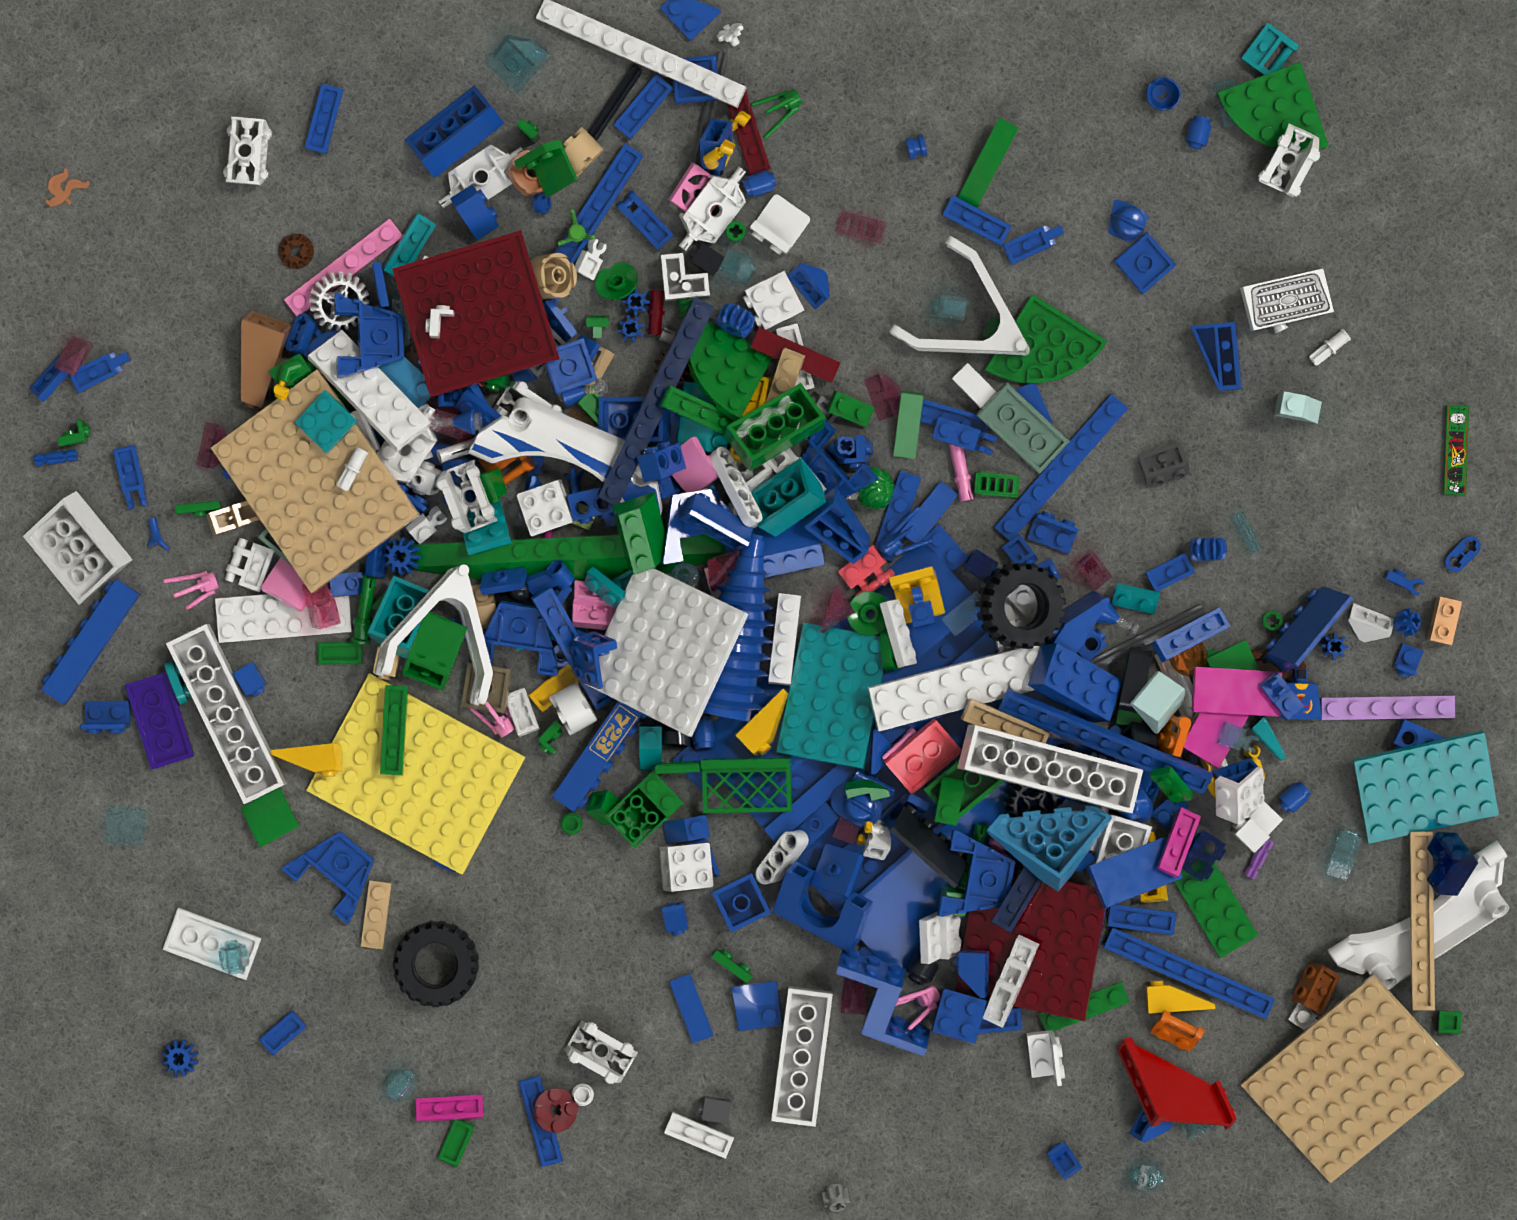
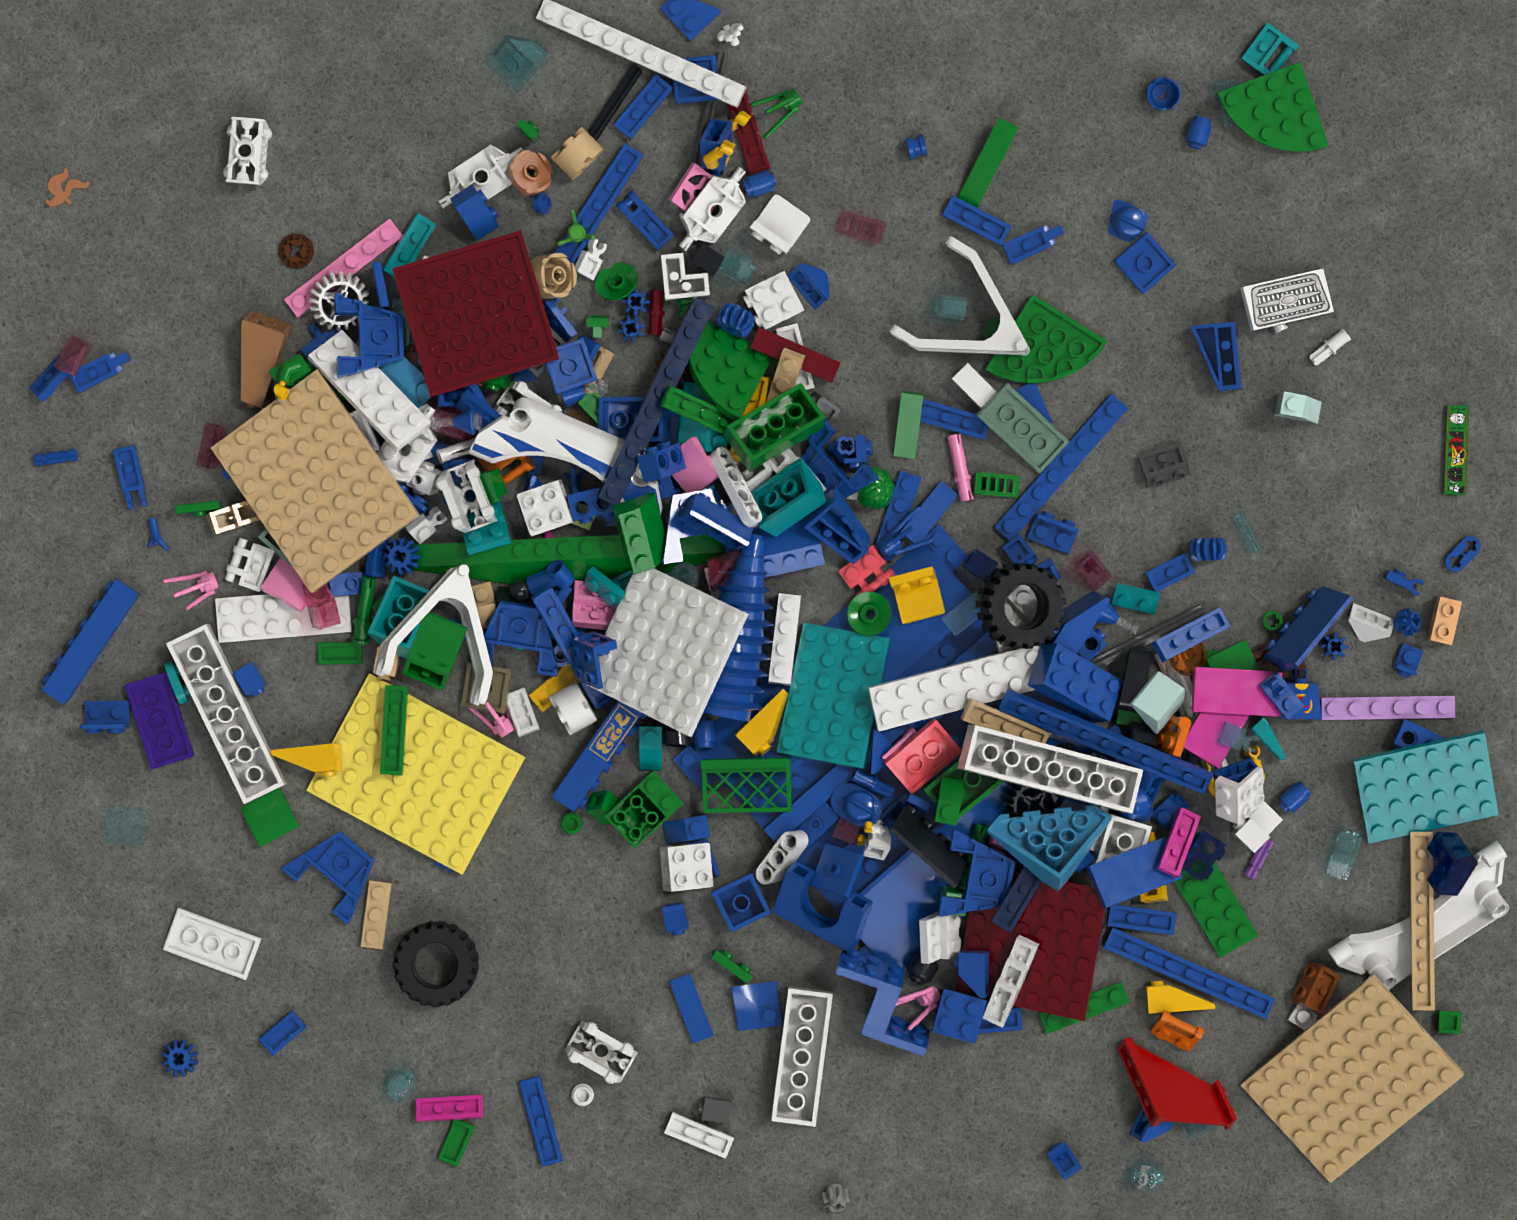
(72, 438): green bracket -> none
(77, 547): white slope -> none
(233, 957): clear light blue head -> none
(300, 334): blue beam -> none
(324, 118): blue plate -> none
(326, 421): teal plate -> none
(352, 468): white axle -> none
(434, 323): white bracket -> none
(454, 131): blue slope -> none
(503, 581): blue plate -> none
(542, 1111): dark red plate -> none
(550, 166): green bracket -> none
(551, 733): green bracket -> none
(678, 767): green tile -> none
(740, 236): green bush -> none
(837, 609): clear pink slope -> none
(850, 409): green plate -> none
(853, 998): clear pink slope -> none
(861, 787): green slope -> none
(884, 395): clear pink slope -> none
(887, 655): green beam -> none
(898, 633): white plate -> none
(921, 611): blue plate -> none
(961, 435): blue hinge -> none
(1045, 1055): white bracket -> none
(1171, 784): green plate -> none
(1298, 168): white piece -> none

